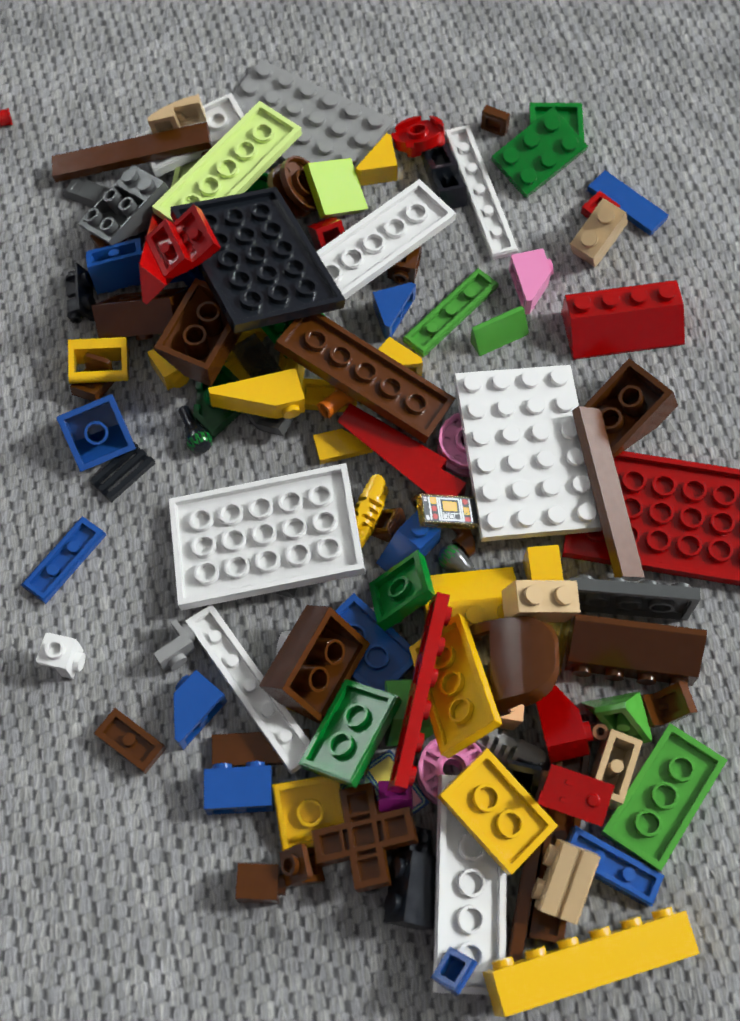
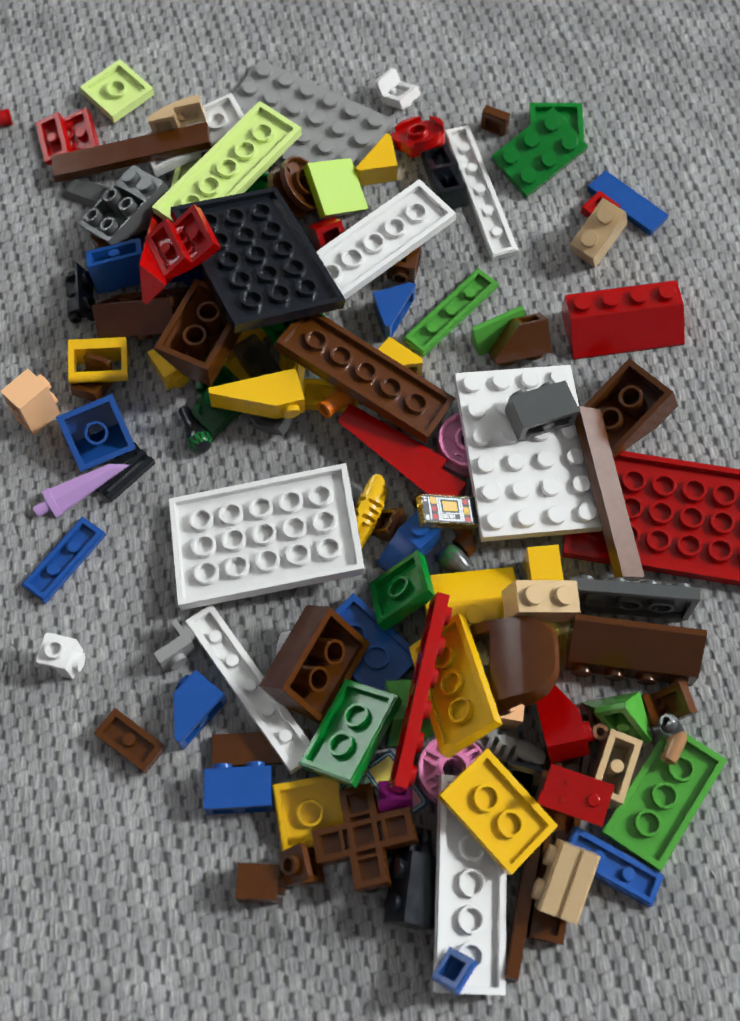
(31, 401): none -> light nougat brick
(55, 137): none -> red slope
(67, 494): none -> lavender bar
(117, 91): none -> yellowish green plate
(338, 445): yellow tile -> none
(394, 92): none -> white bracket
(521, 339): none -> reddish brown slope
(530, 276): bright pink slope -> none
(541, 410): none -> dark grey brick
(589, 962): yellow brick -> none
(674, 736): none -> arm

